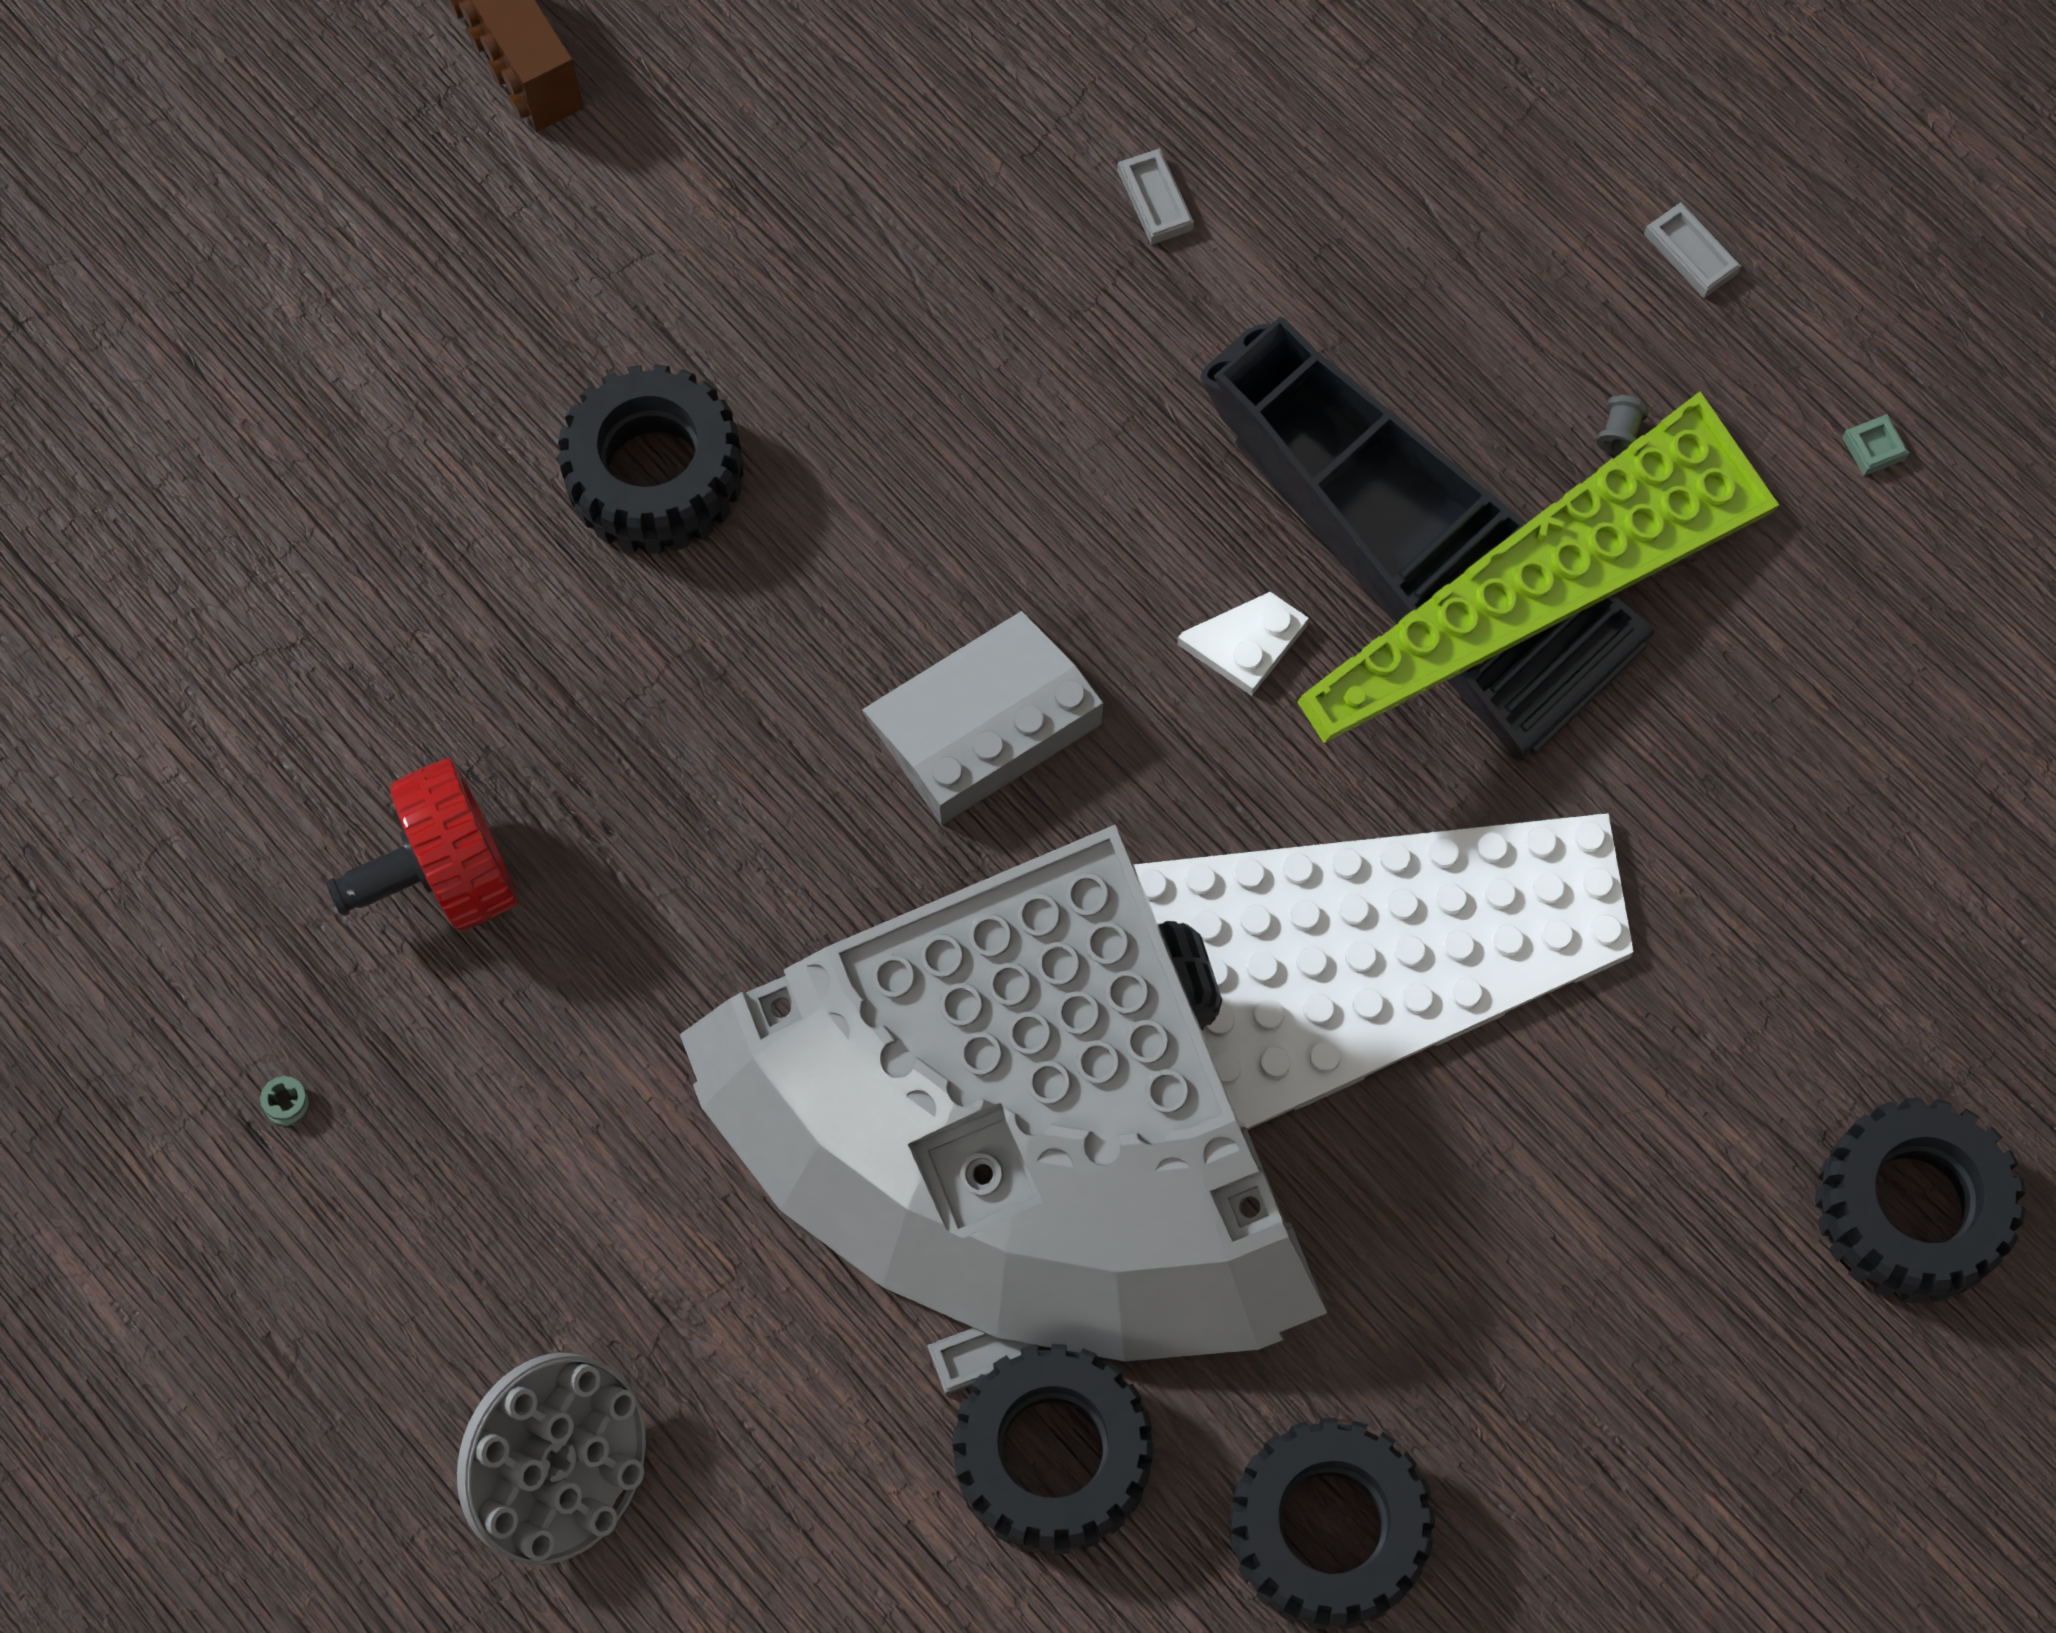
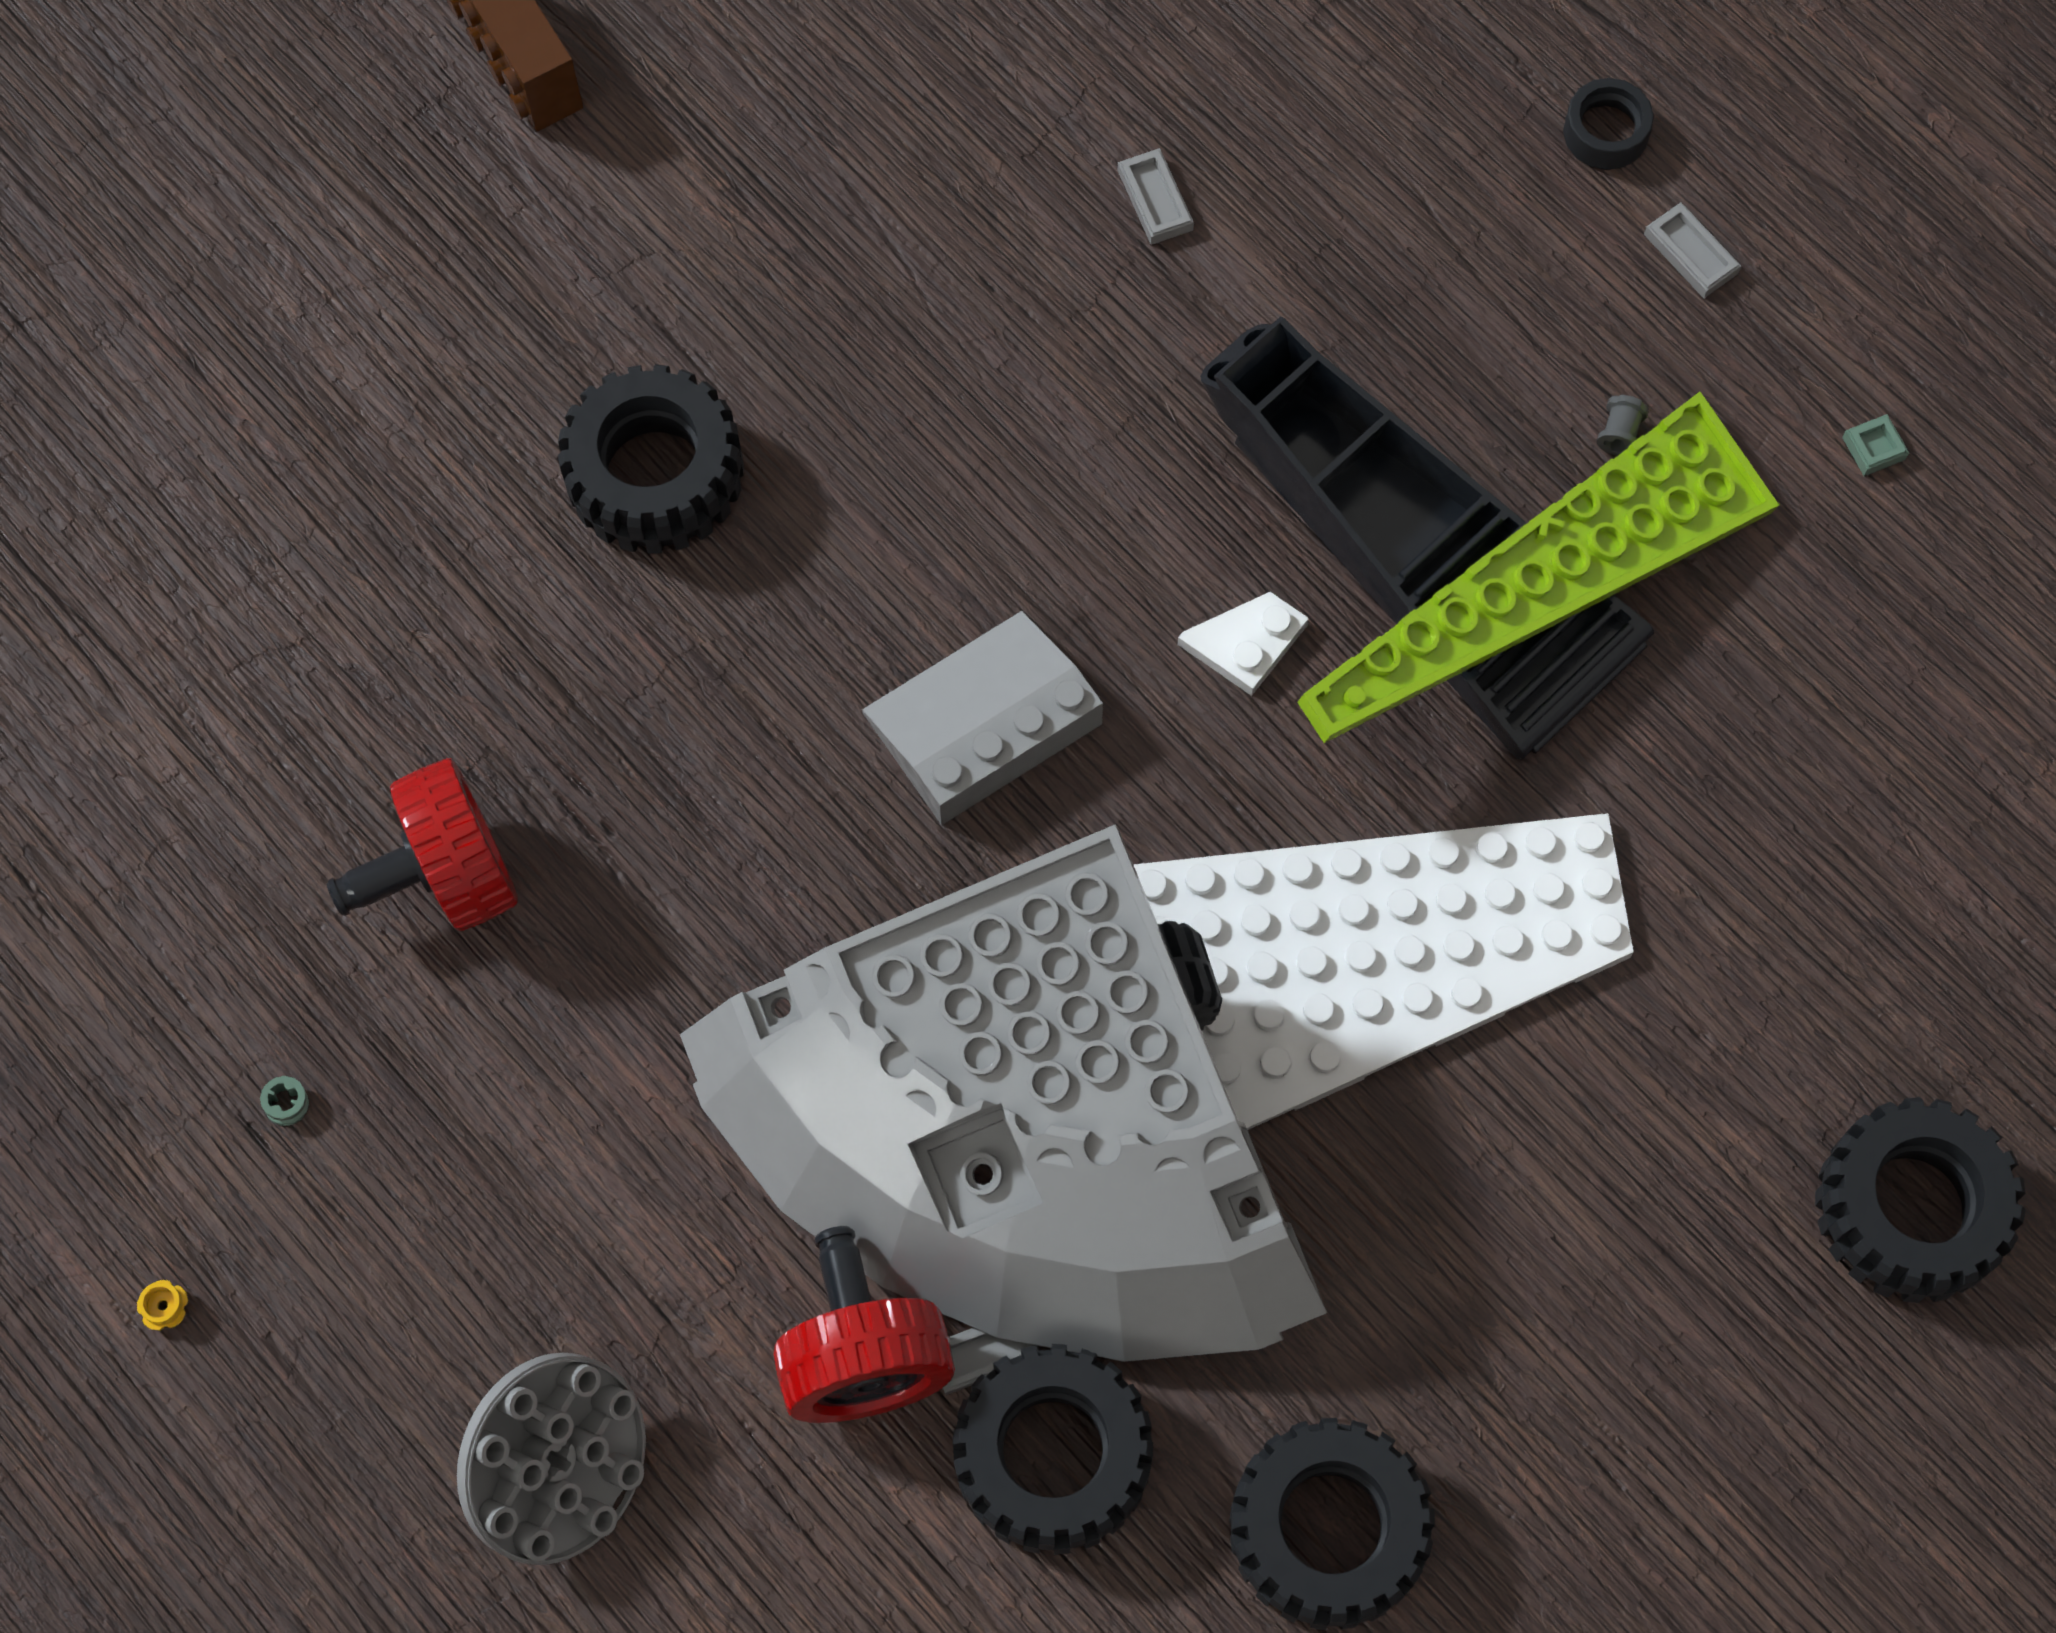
(151, 1298): none -> yellow plate
(863, 1351): none -> red wheel
(1614, 94): none -> black tyre

